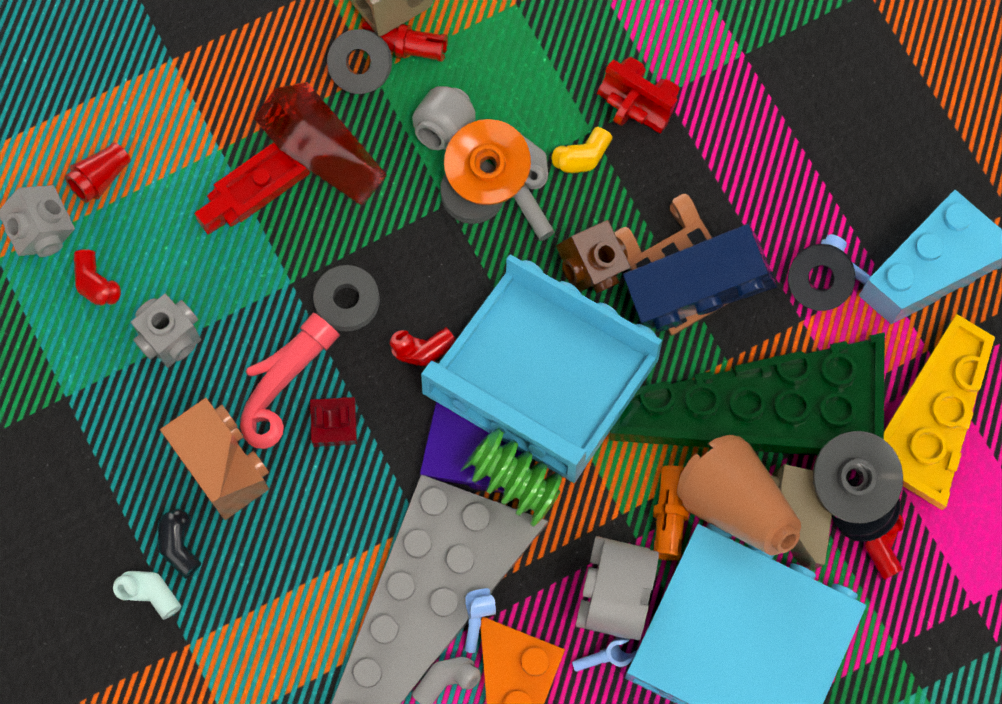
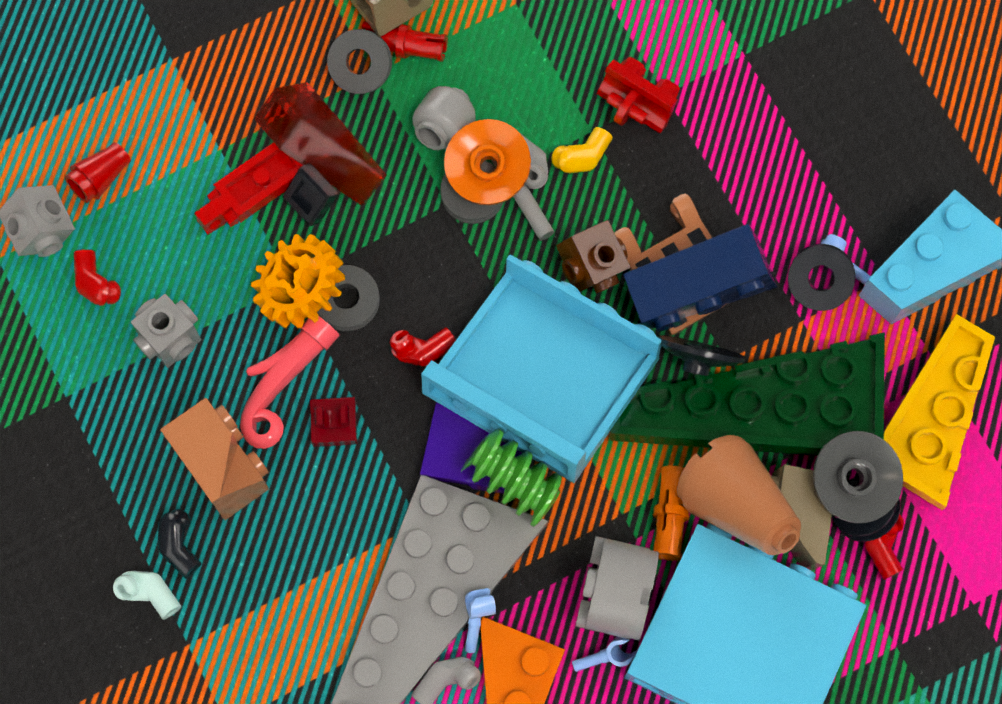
(298, 281): none -> light orange gear
(310, 194): none -> black tile
(700, 356): none -> black dish

